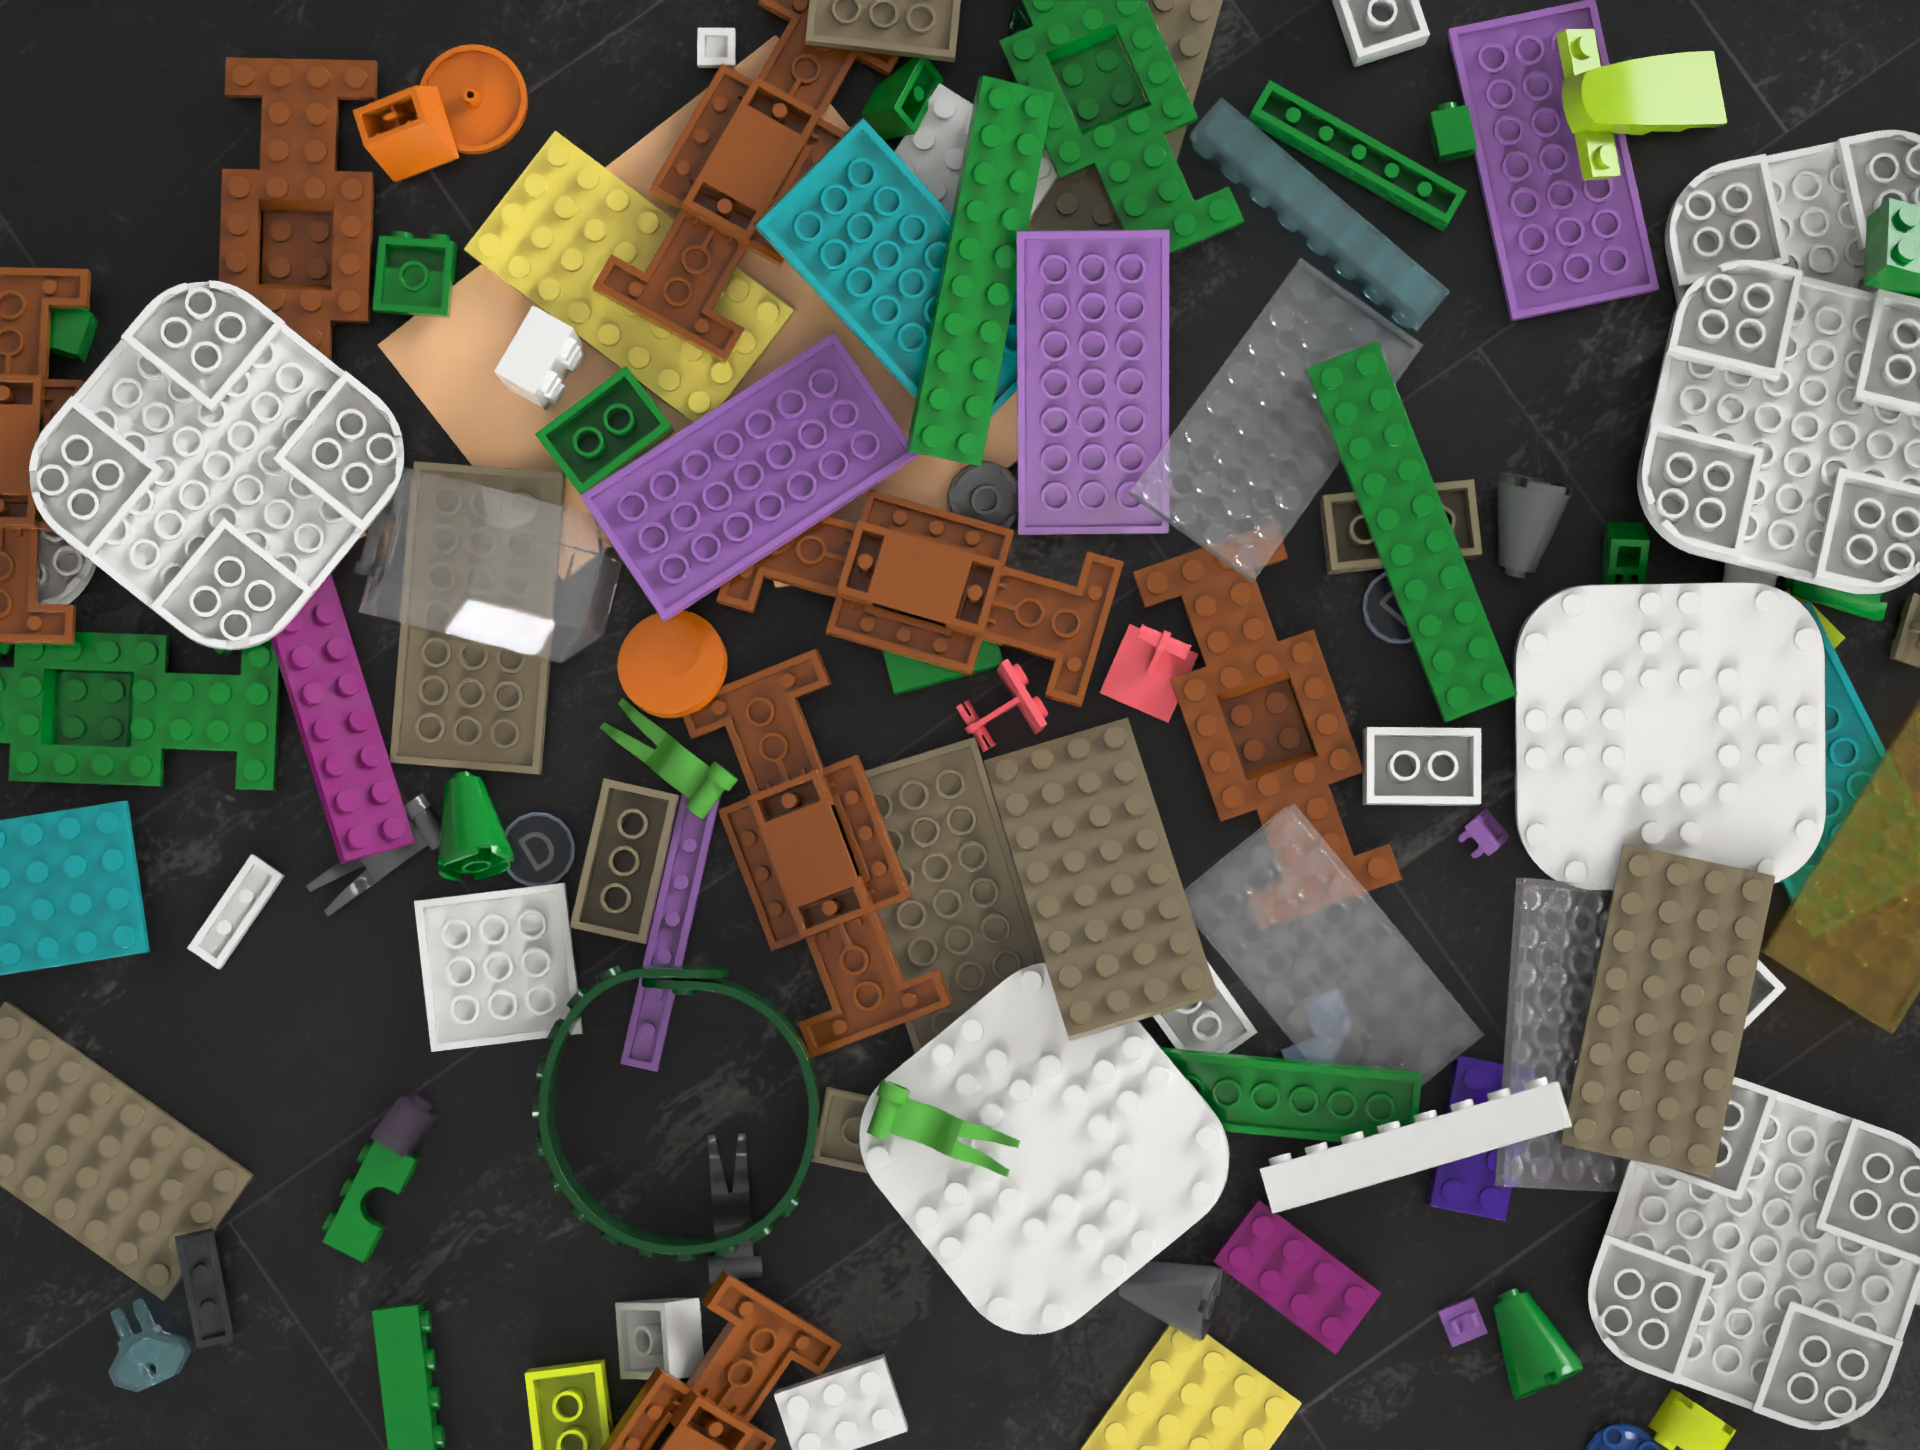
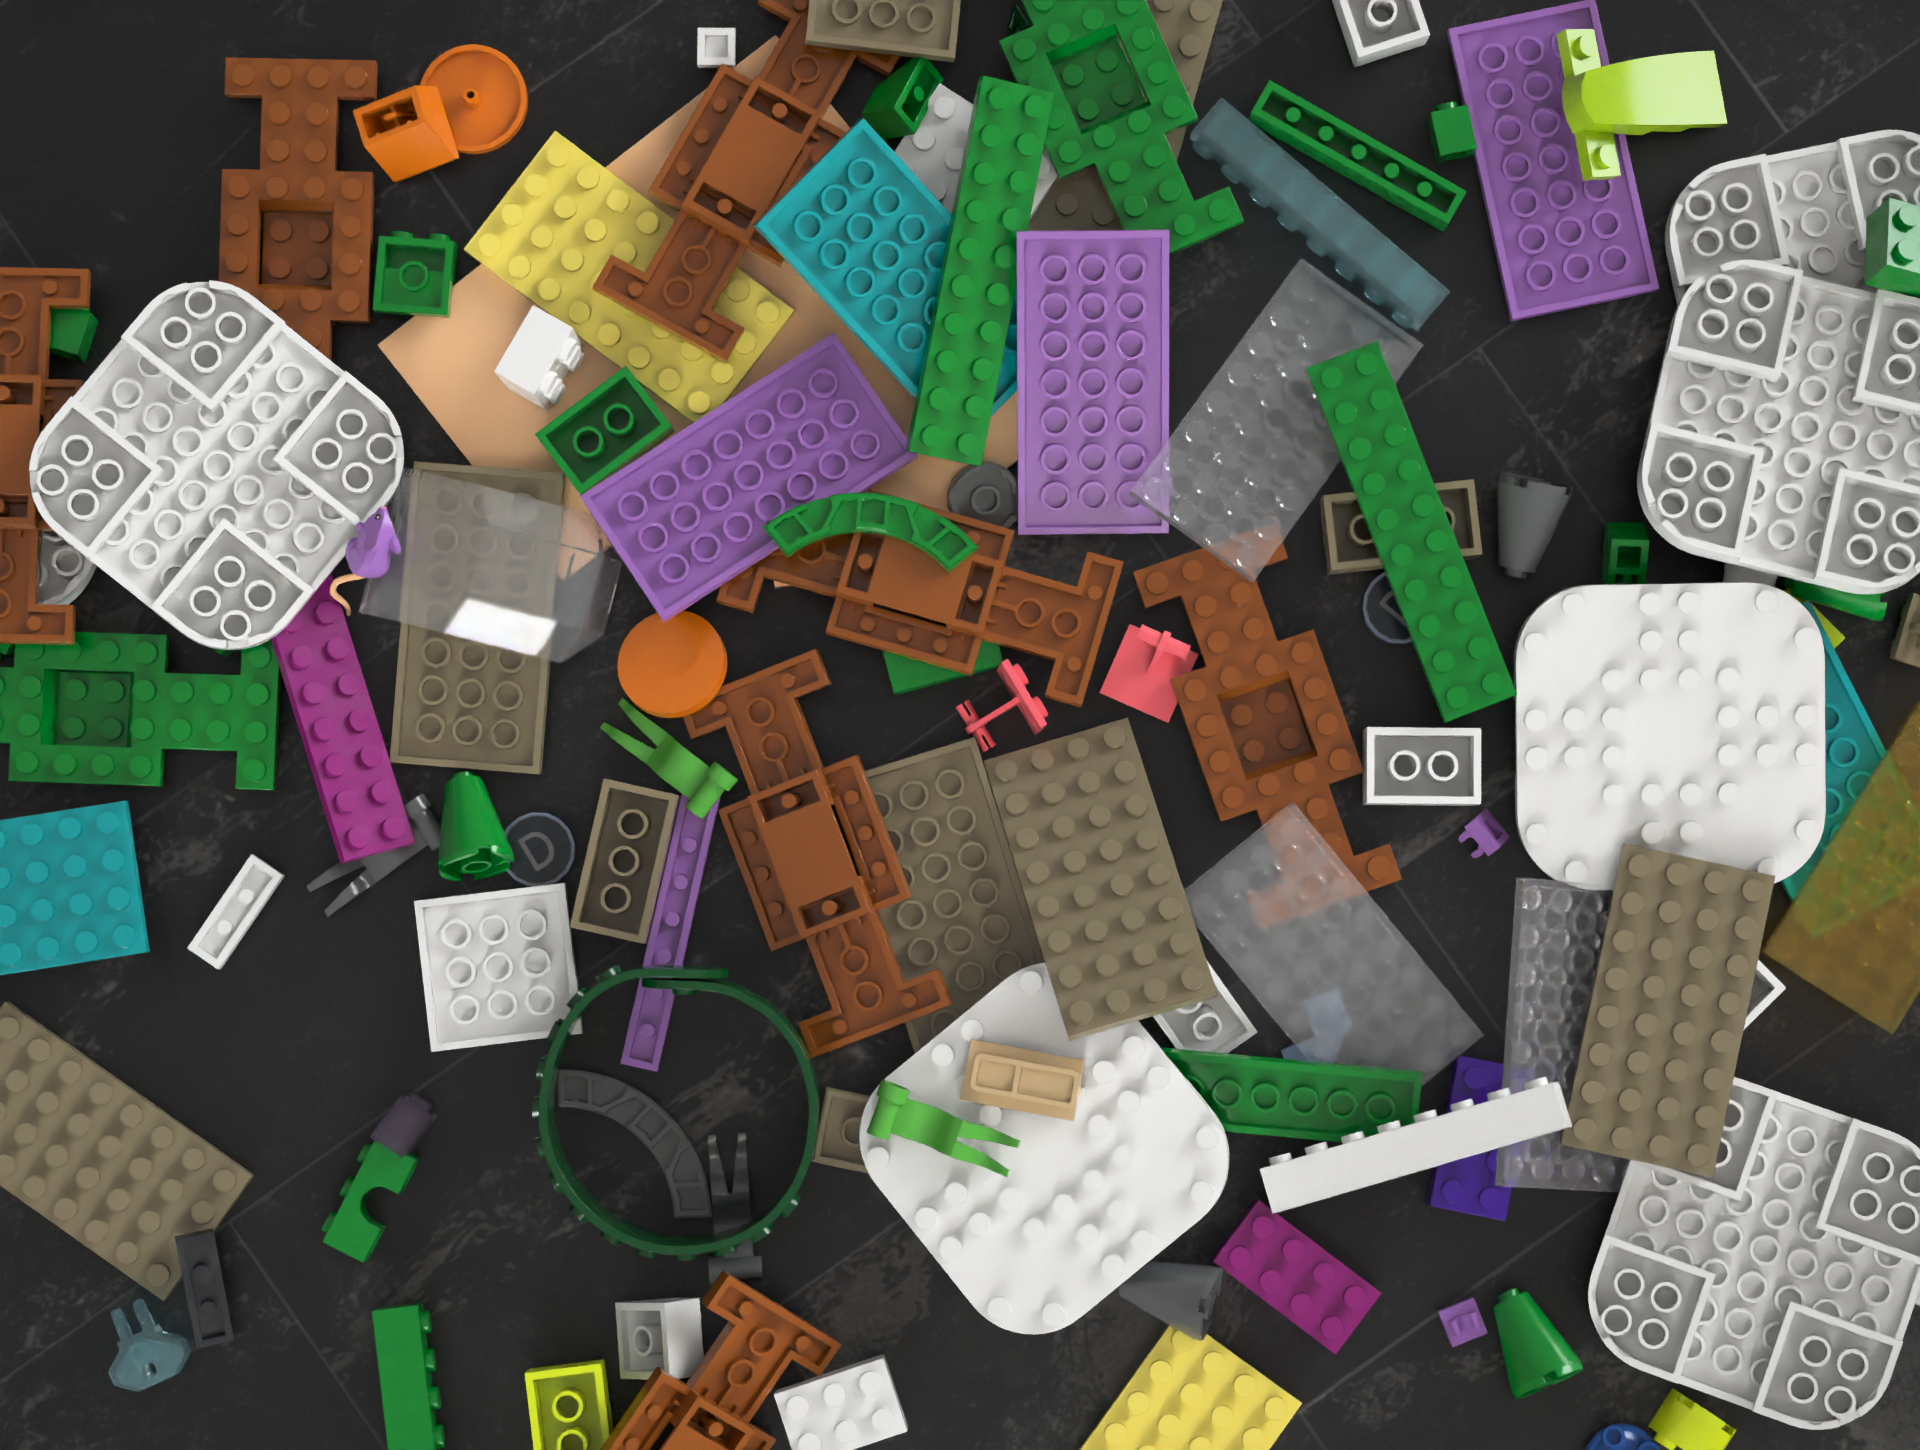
(369, 552): none -> medium lavender animal
(651, 1125): none -> dark grey tile
(871, 514): none -> green tile
(1022, 1080): none -> tan piece

